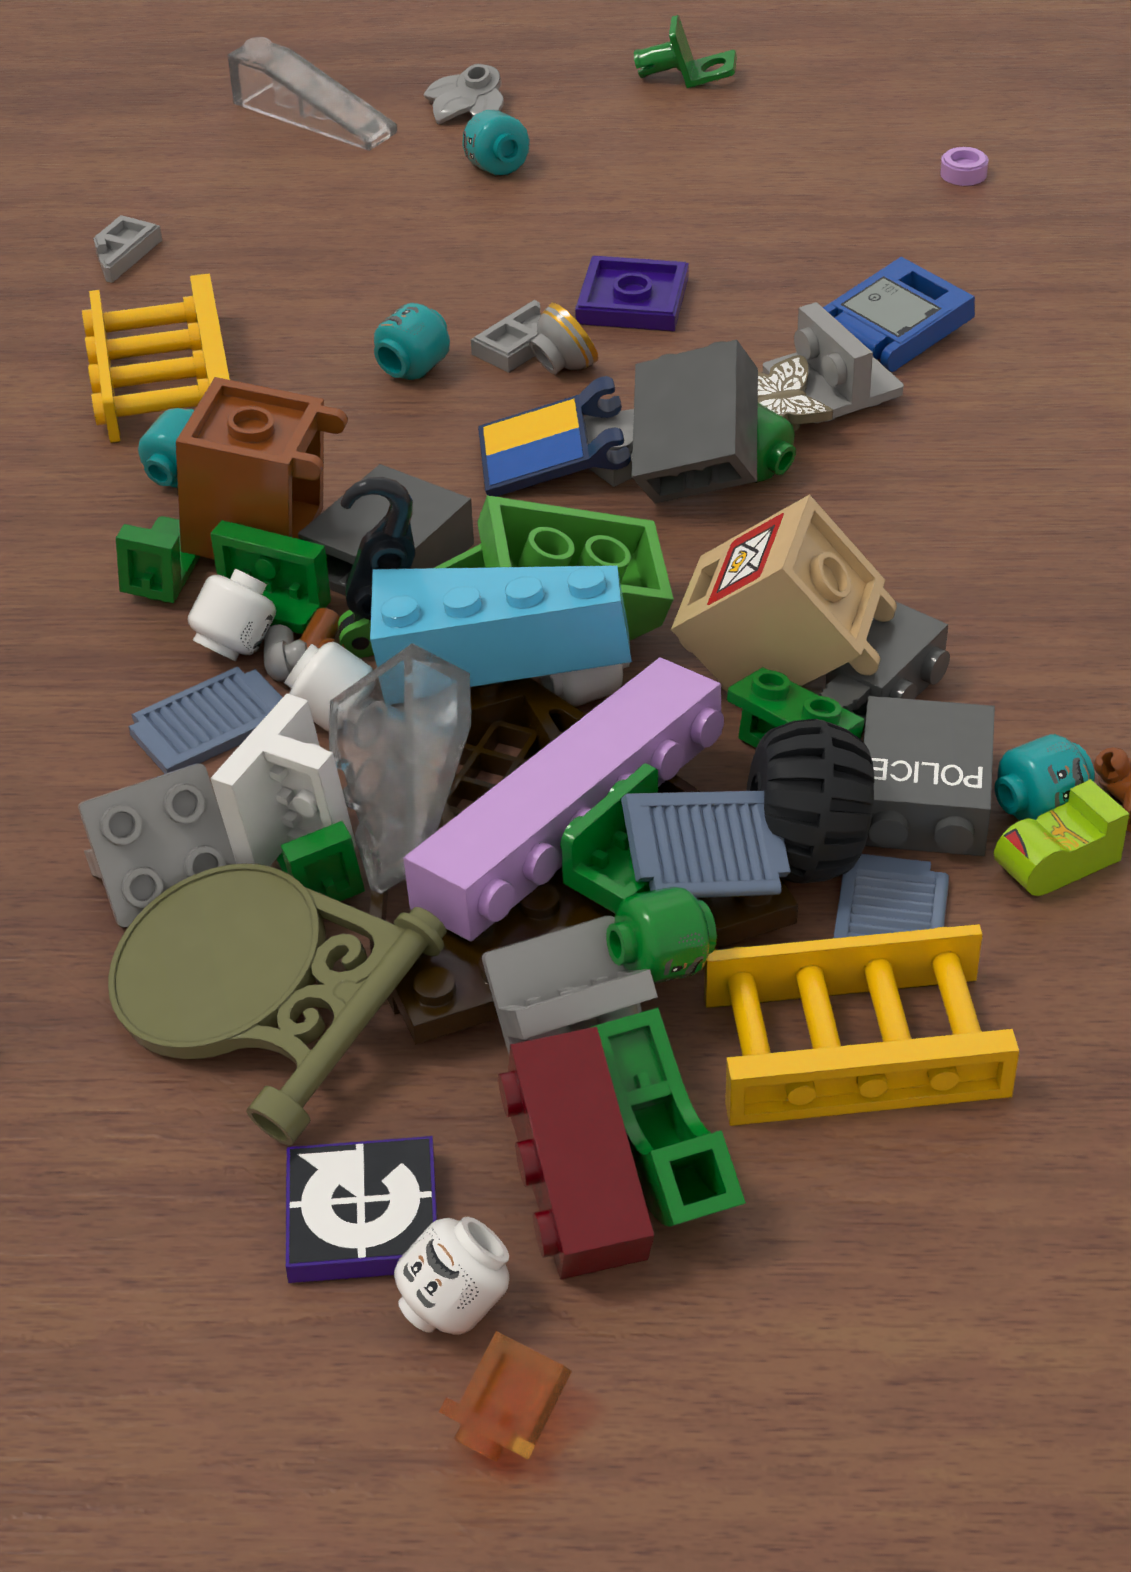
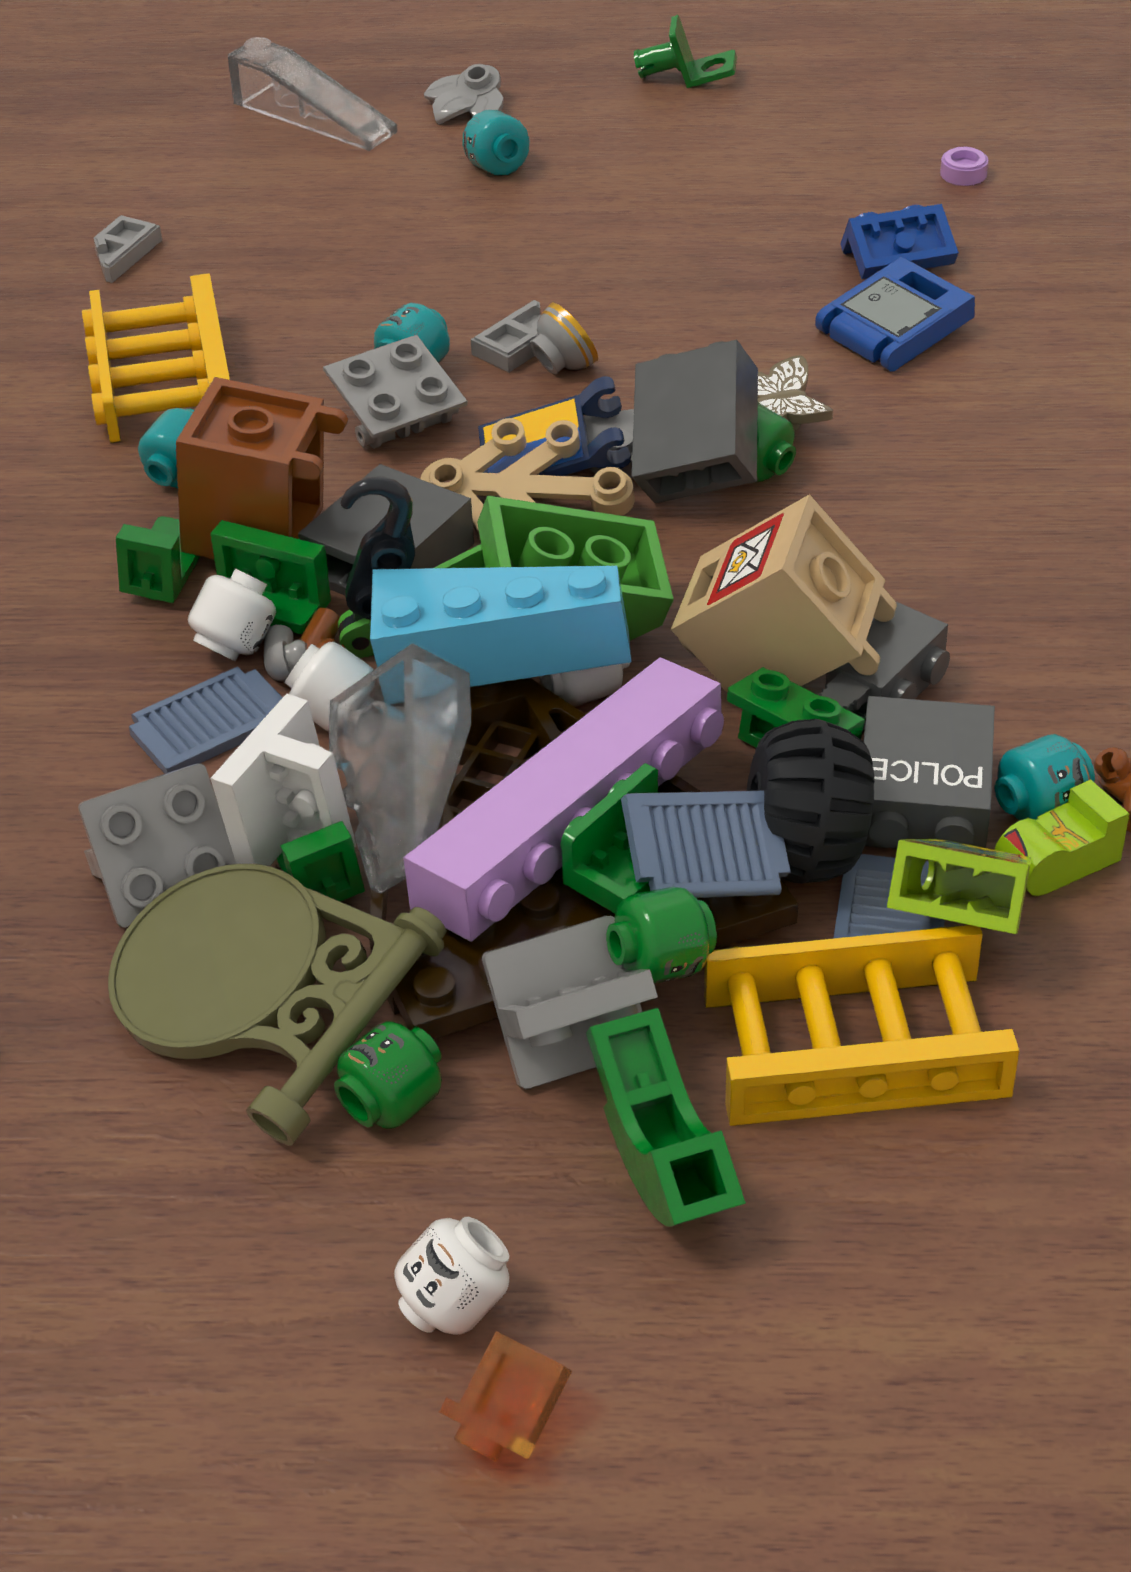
(356, 1206): tile -> none
(388, 1075): none -> green head
(395, 390): none -> light grey hinge
(521, 478): none -> tan plant
(575, 1154): dark red wedge -> none
(632, 293): dark purple tile -> none
(839, 365): light grey bracket -> none
(910, 233): none -> blue bracket
(961, 883): none -> lime torso

